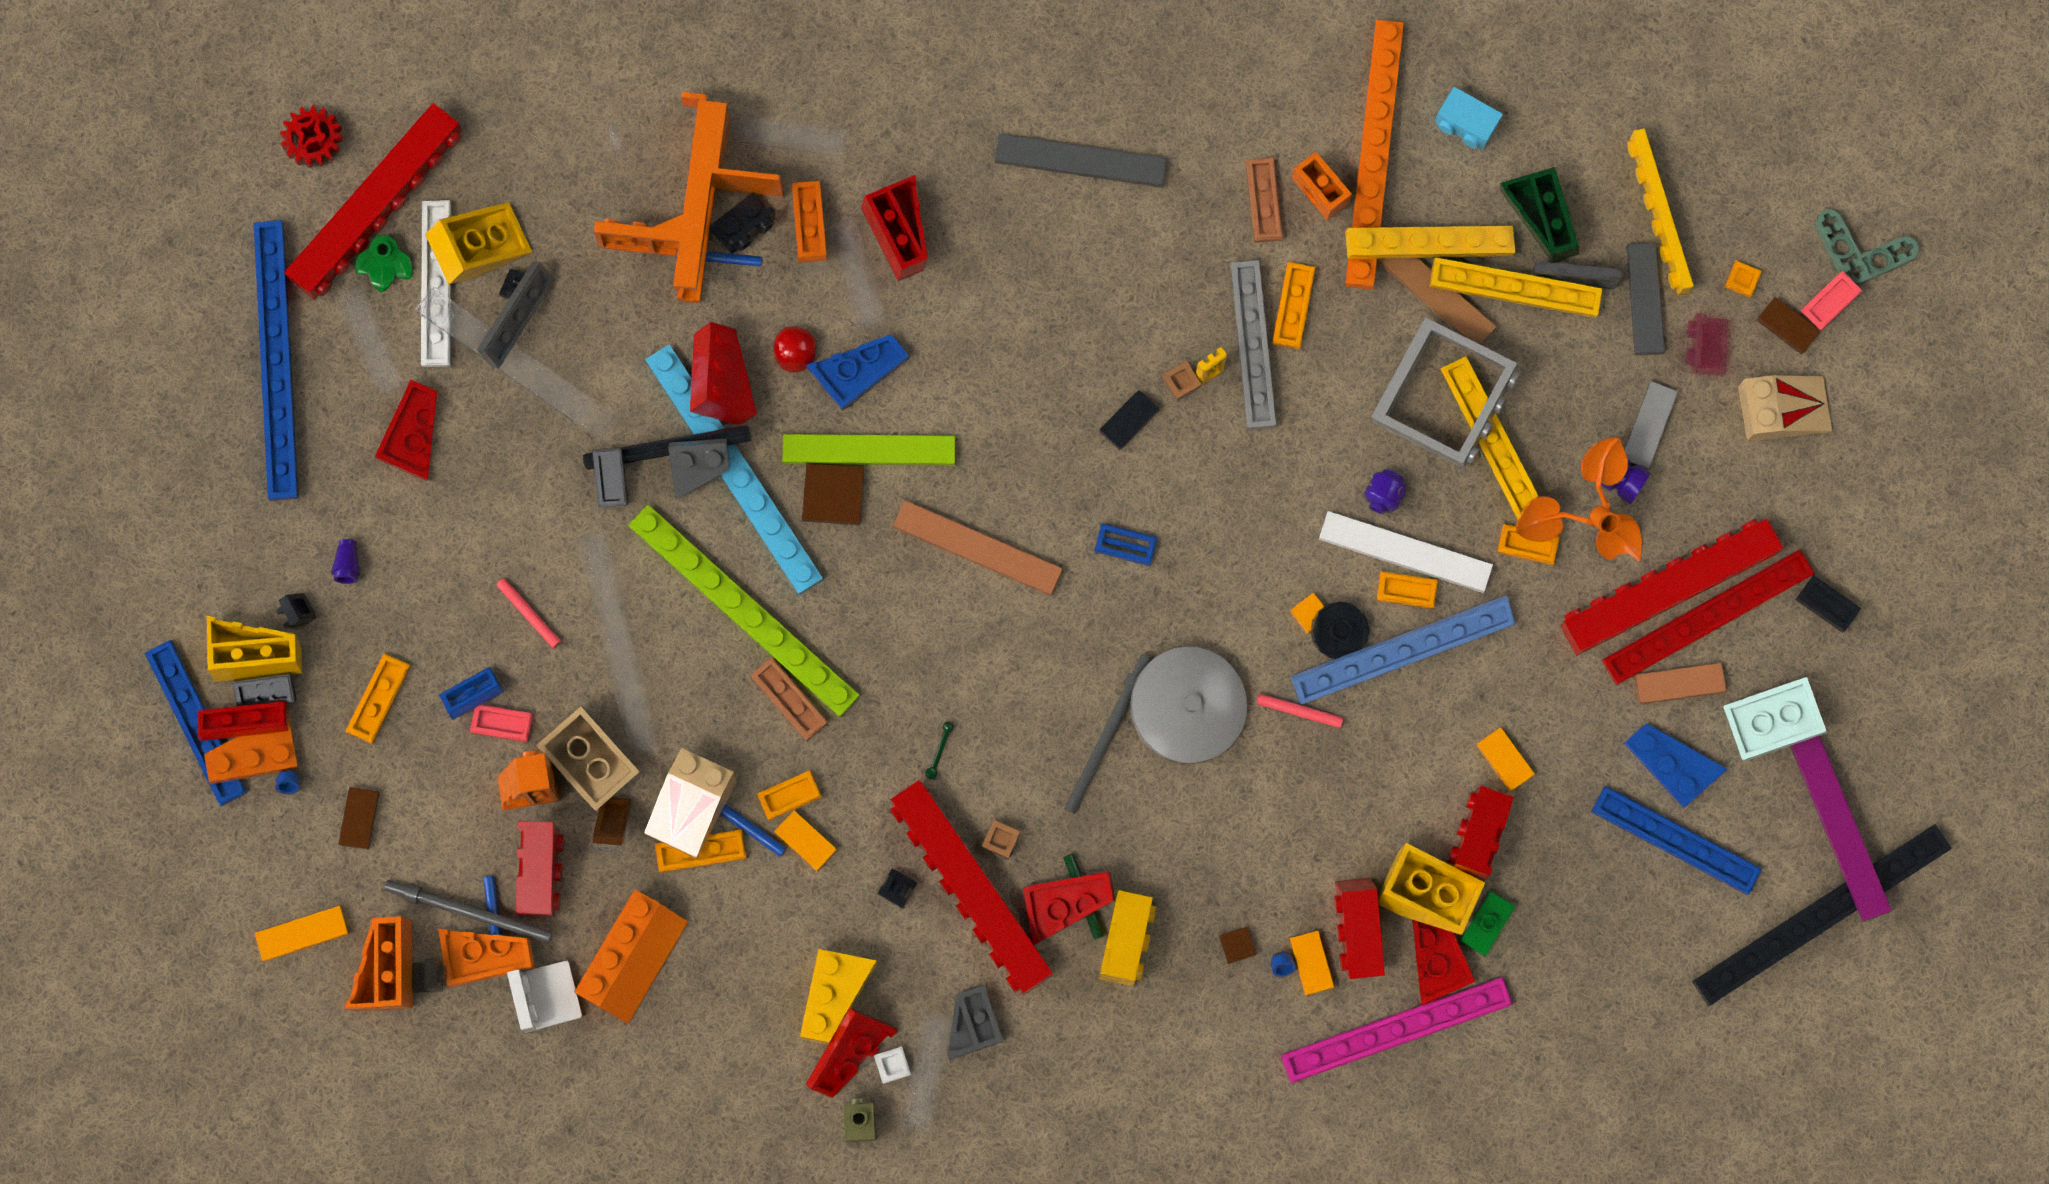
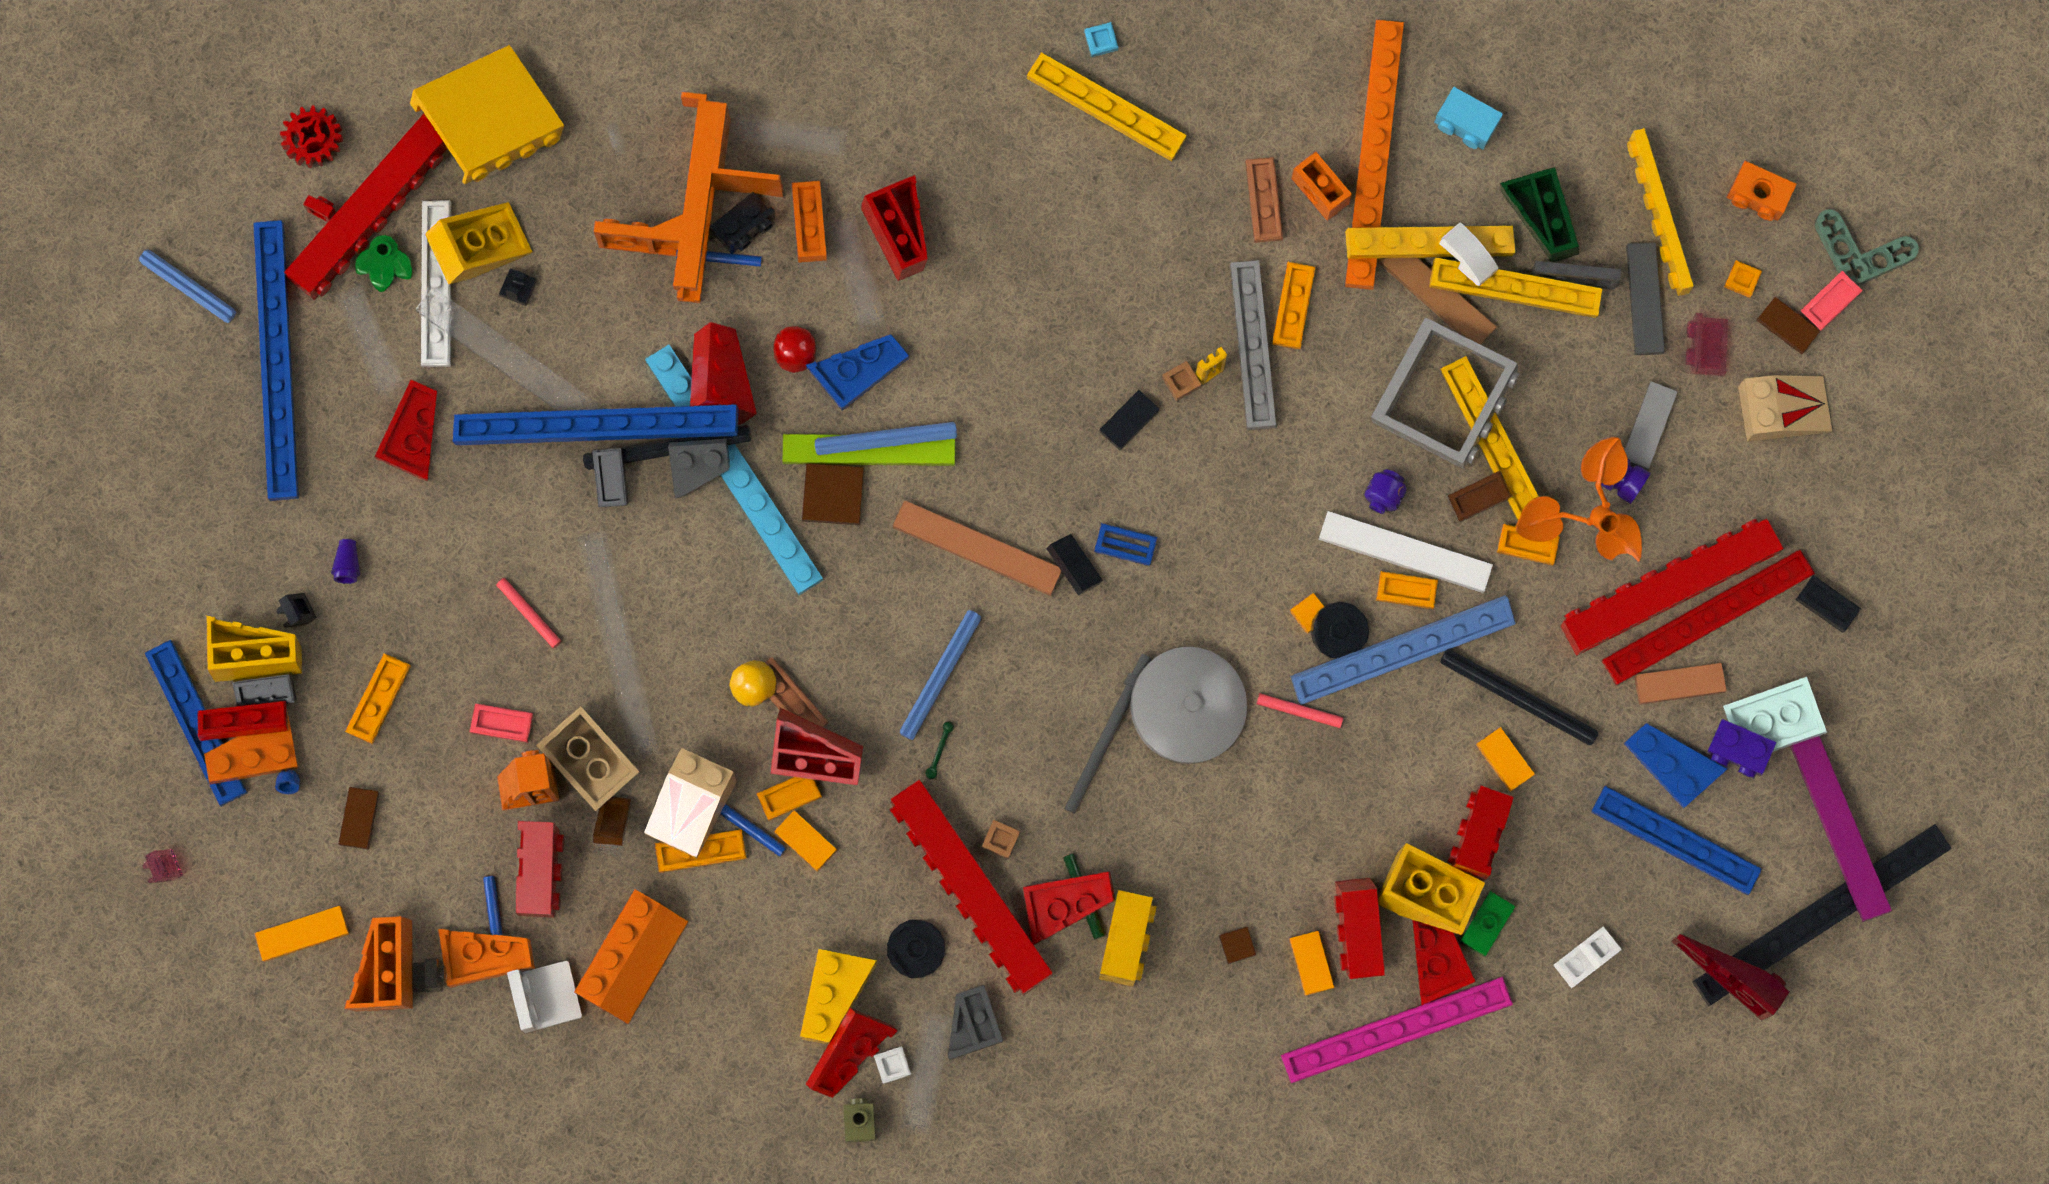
(162, 866): none -> clear pink tile
(187, 286): none -> medium blue axle
(319, 207): none -> red plate
(416, 894): dark grey bar -> none
(471, 696): blue tile -> none
(489, 113): none -> yellow panel
(515, 314): dark grey tile -> none
(595, 425): none -> blue plate
(744, 611): lime plate -> none
(752, 683): none -> yellow hair
(813, 751): none -> red wedge
(885, 438): none -> medium blue axle
(897, 888): black tile -> none
(910, 956): none -> black tile
(940, 675): none -> medium blue axle
(1074, 564): none -> black tile
(1080, 160): dark grey tile -> none
(1101, 39): none -> medium azure tile
(1106, 107): none -> yellow plate
(1286, 961): blue hinge -> none
(1473, 256): none -> white slope
(1480, 496): none -> reddish brown tile
(1519, 697): none -> black axle
(1587, 957): none -> white slope
(1741, 748): none -> dark purple bracket
(1750, 985): none -> dark red wedge
(1777, 191): none -> orange brick

